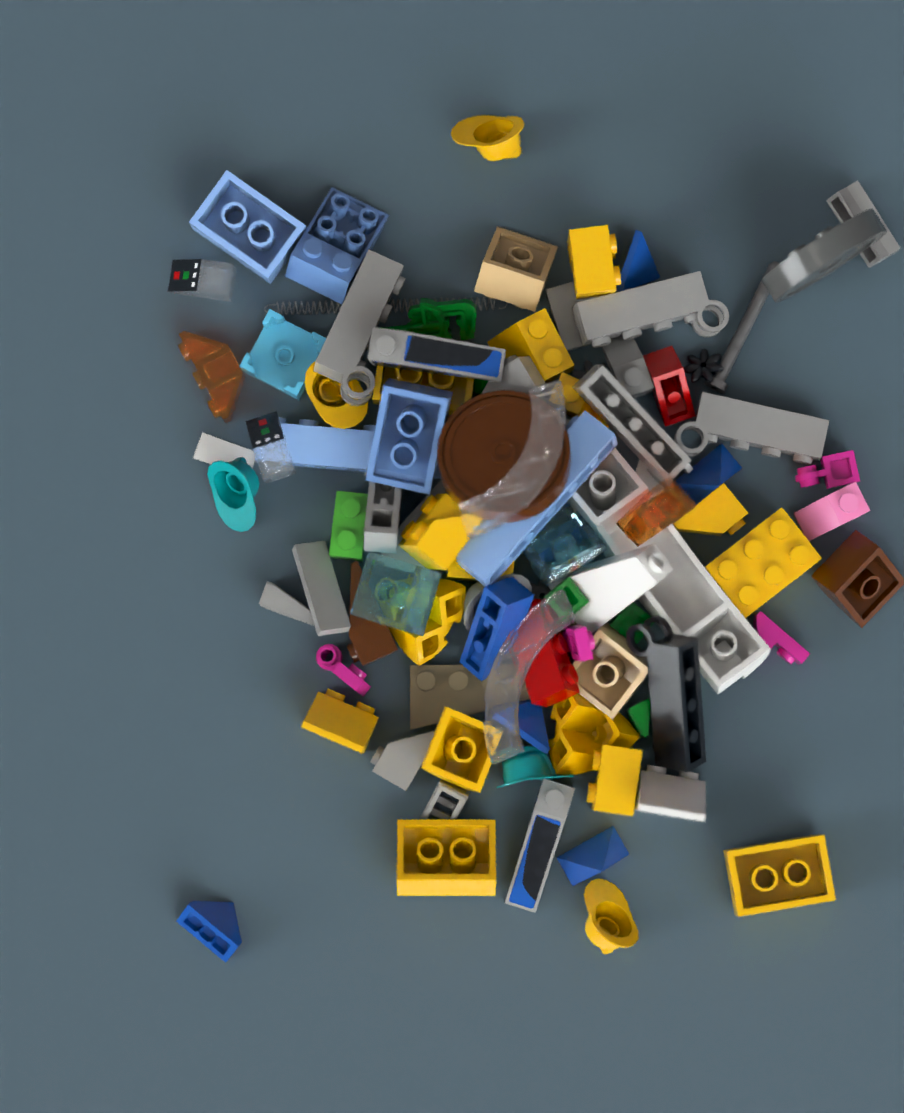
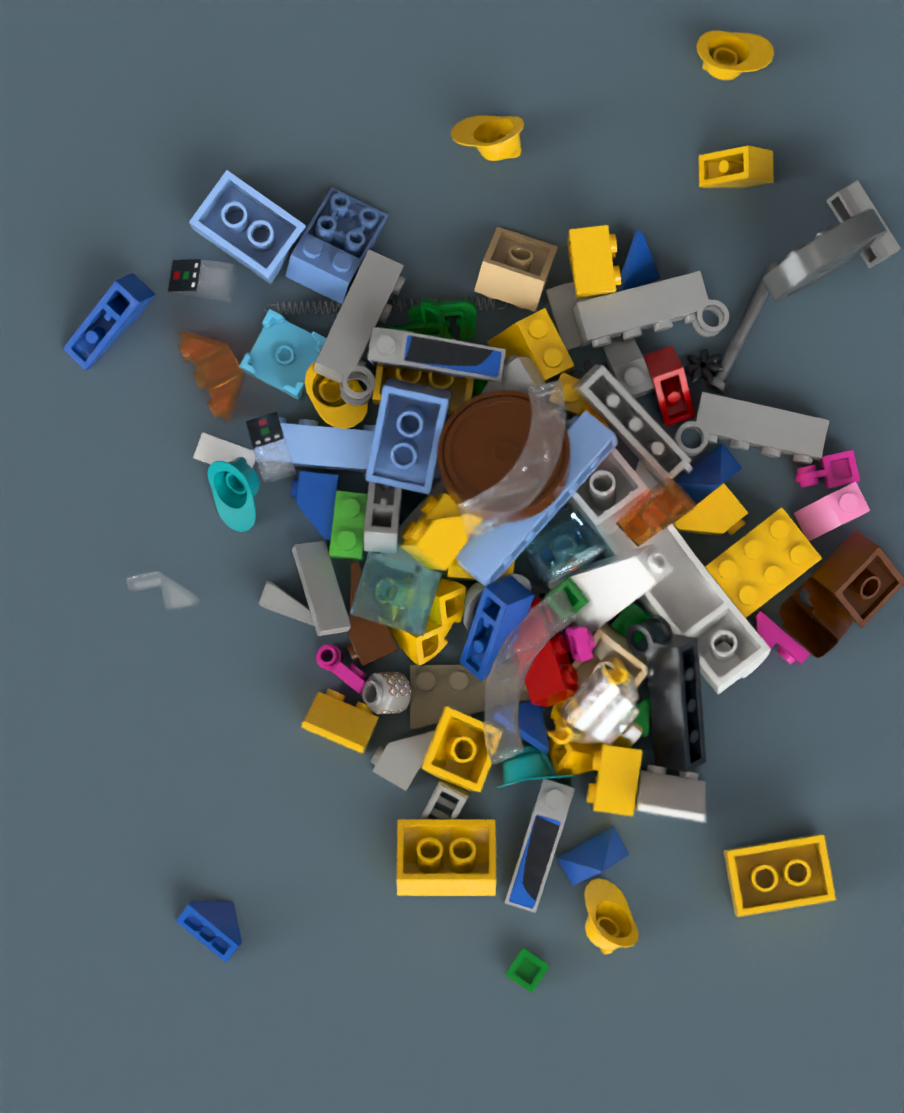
(109, 320): none -> blue slope
(174, 594): none -> clear slope
(316, 498): none -> blue slope
(387, 692): none -> light grey head
(527, 970): none -> green plate
(601, 709): none -> torso
(731, 53): none -> yellow piece
(736, 168): none -> yellow slope
(822, 630): none -> reddish brown piece

